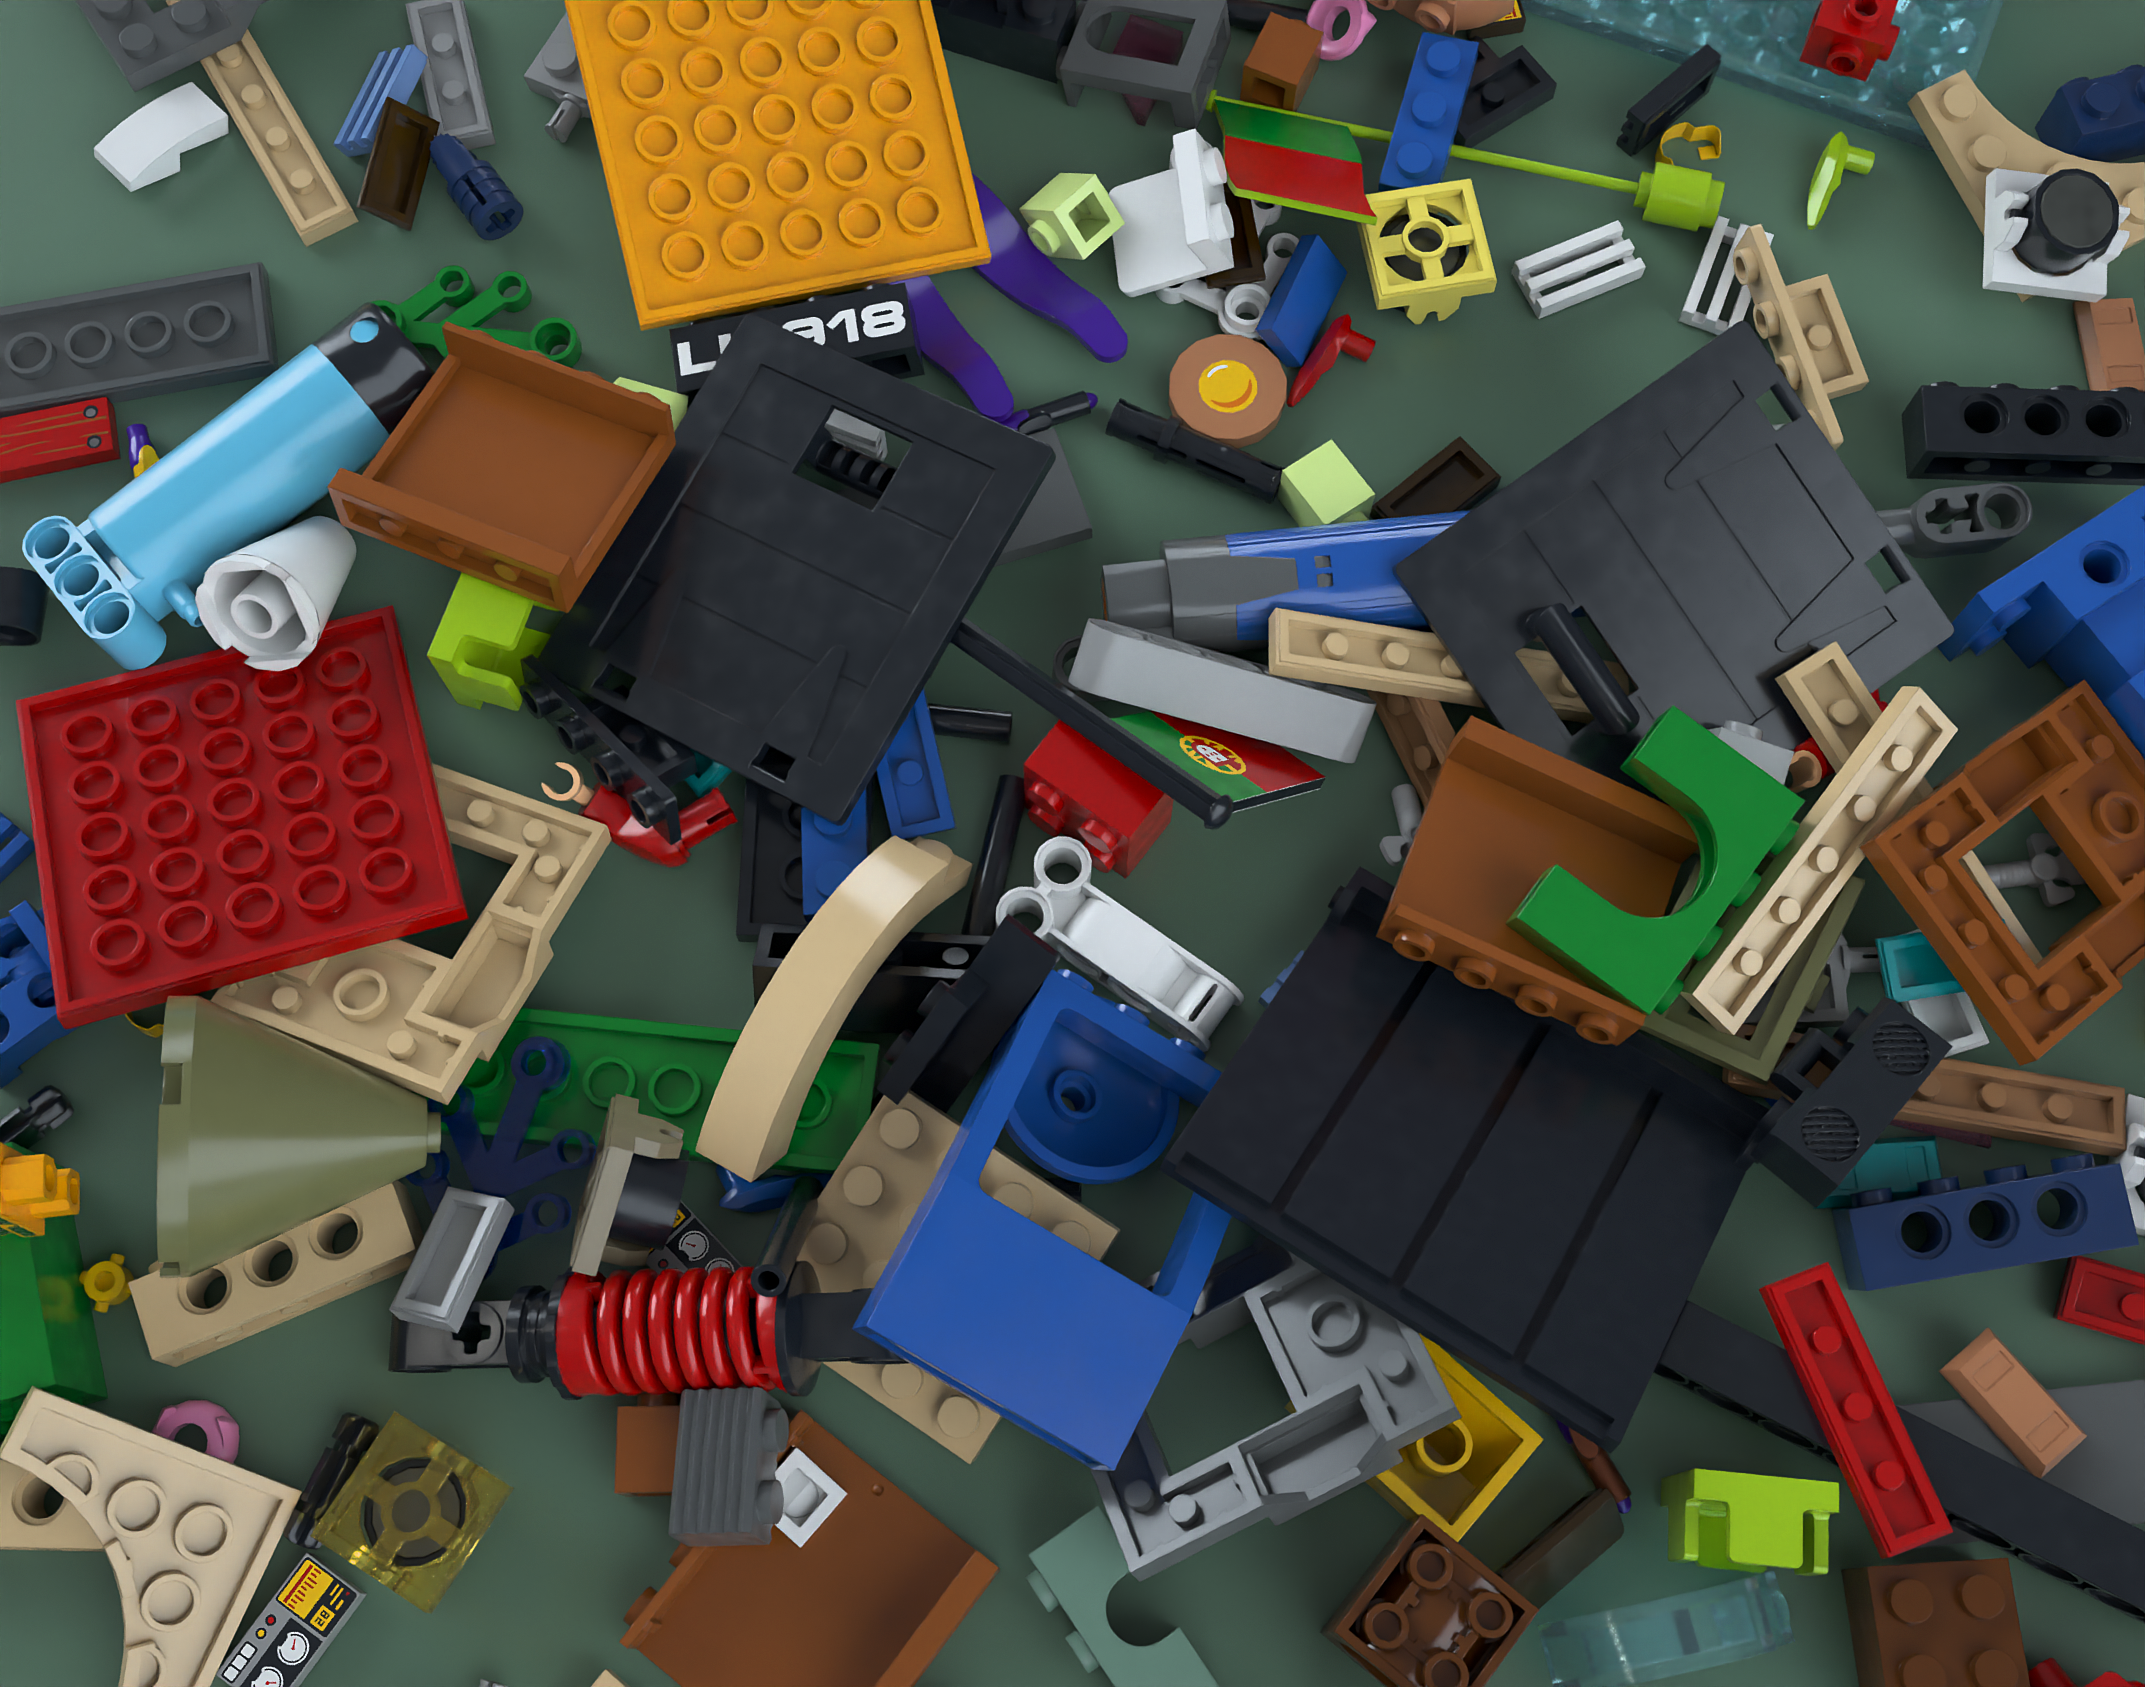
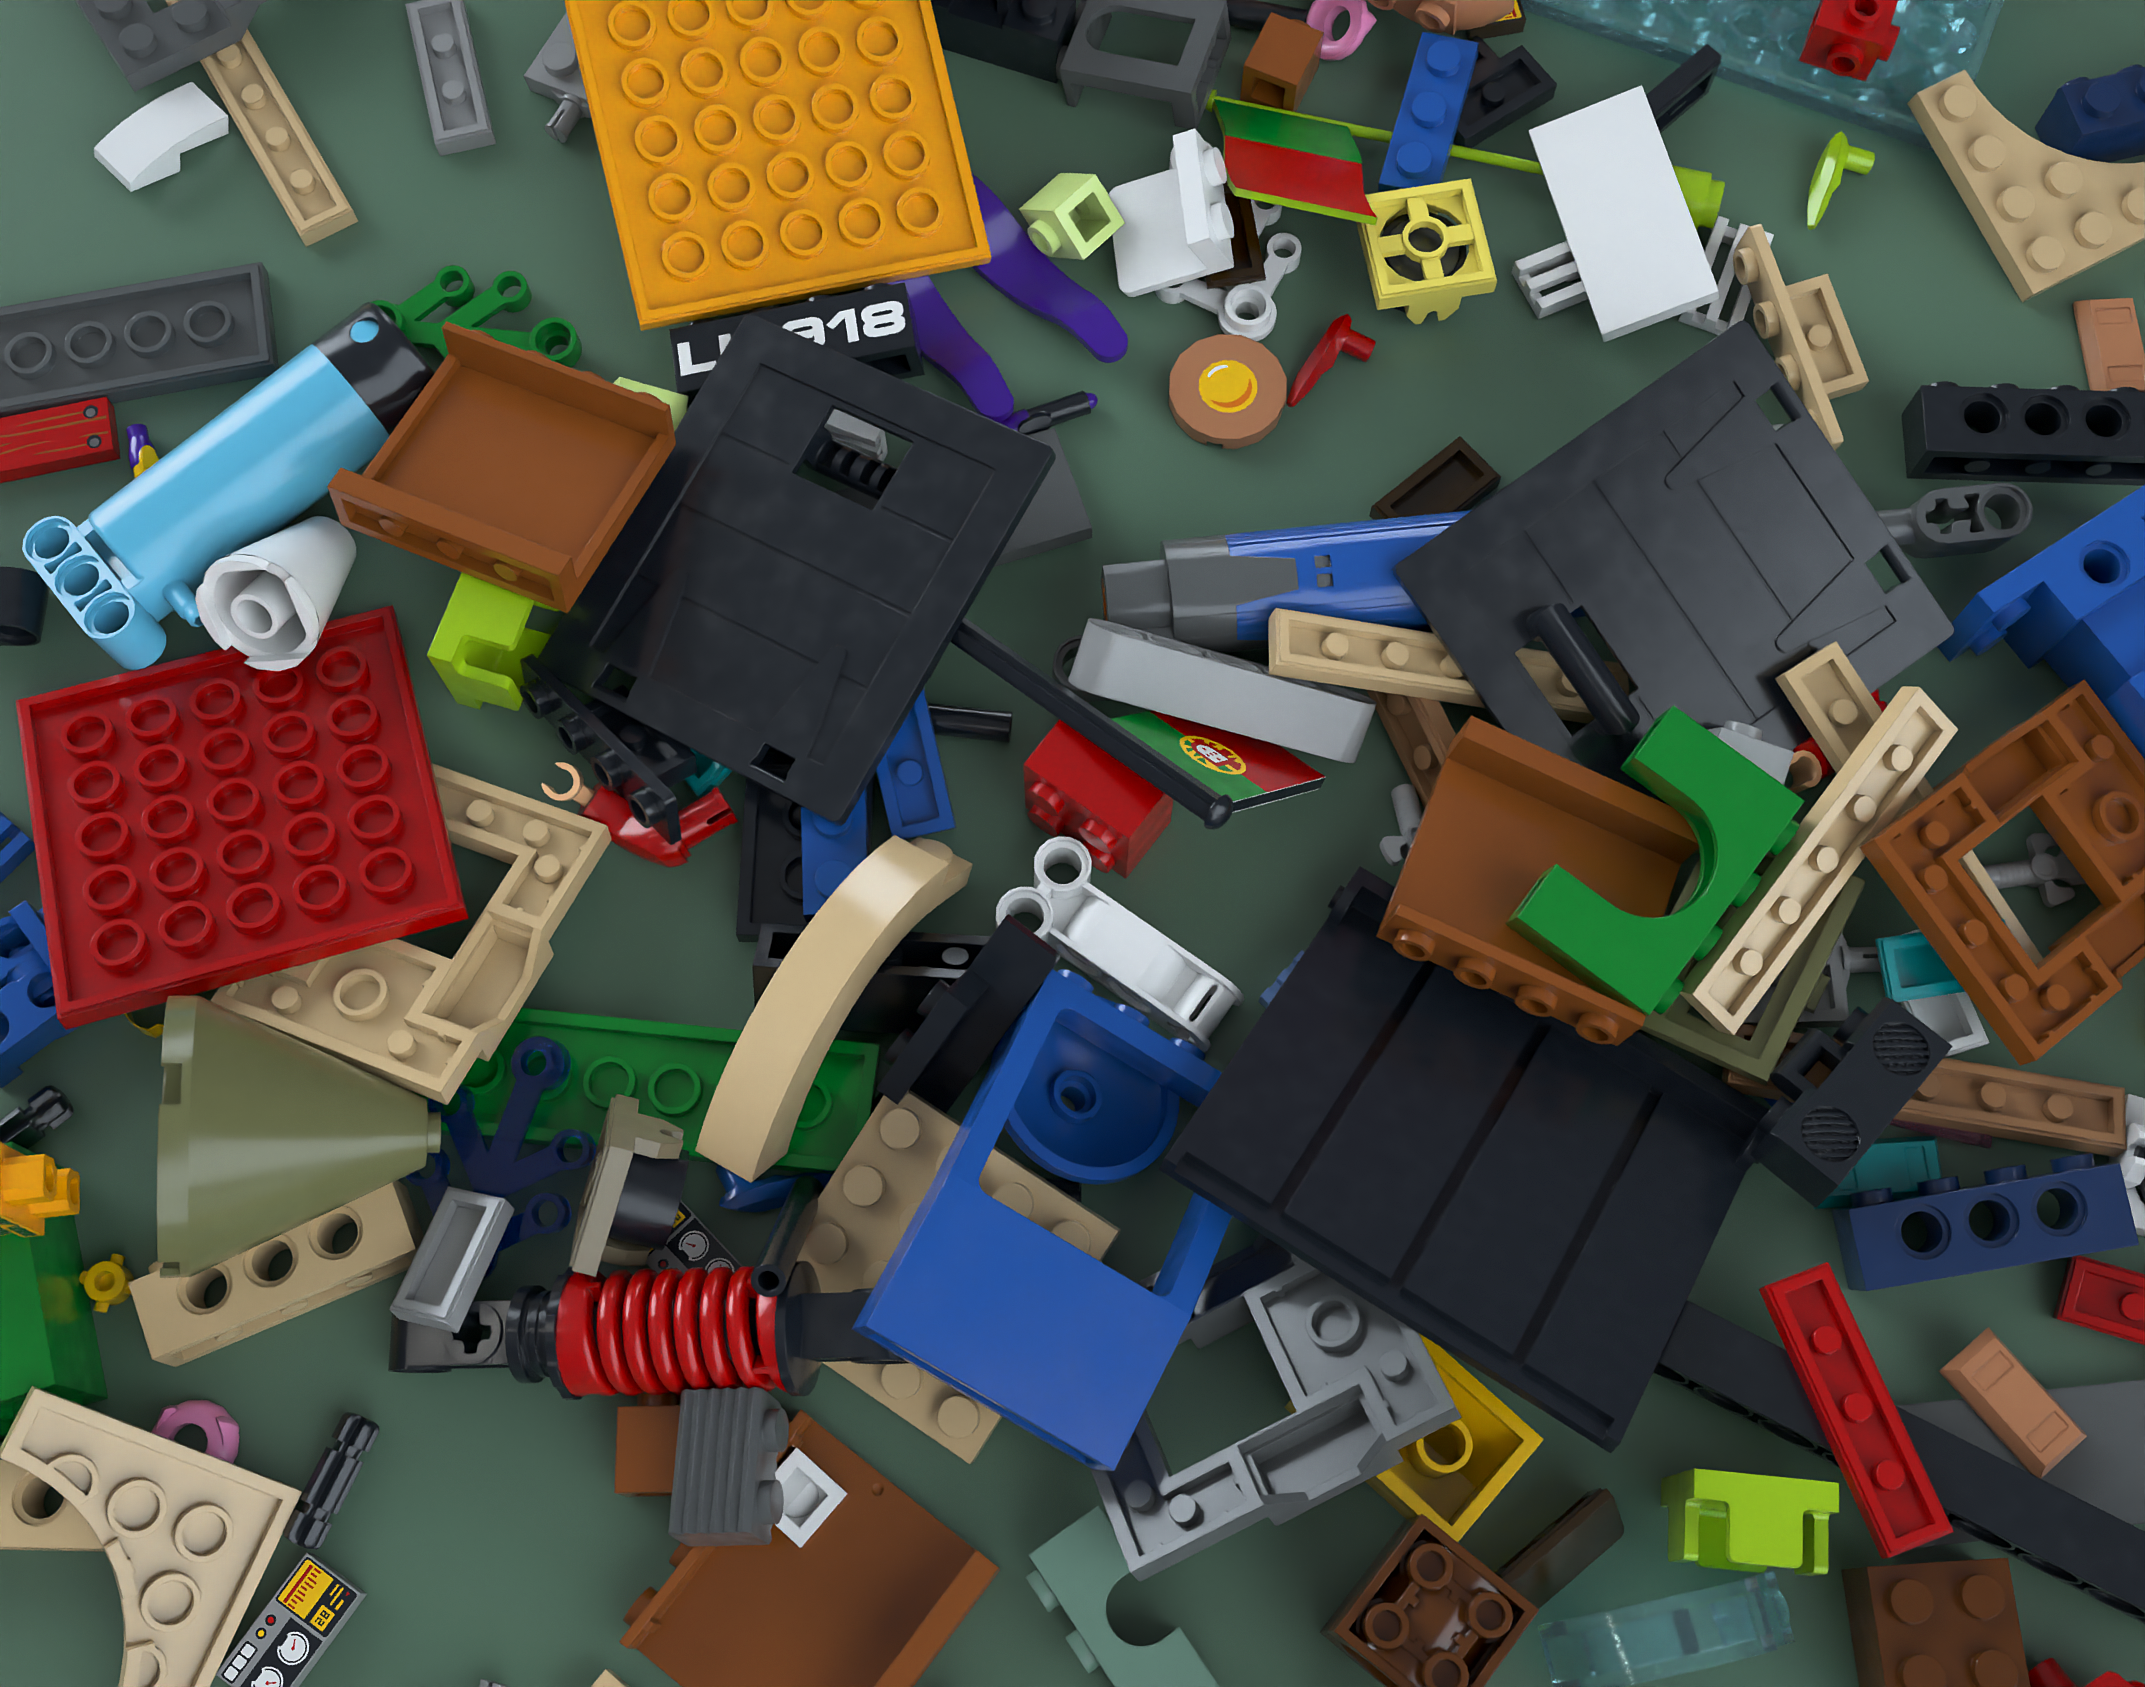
(390, 76): medium blue tile -> none
(398, 164): dark brown tile -> none
(417, 1515): clear yellow piece -> none
(472, 181): dark blue hinge -> none
(995, 856): black piece -> none
(1149, 42): clear pink tile -> none
(1186, 447): black pin -> none
(1301, 300): blue tile -> none
(1325, 489): yellowish green brick -> none
(1599, 1467): copper piece -> none
(1624, 214): none -> white tile
(1691, 134): yellow piece -> none
(2054, 227): piece -> none

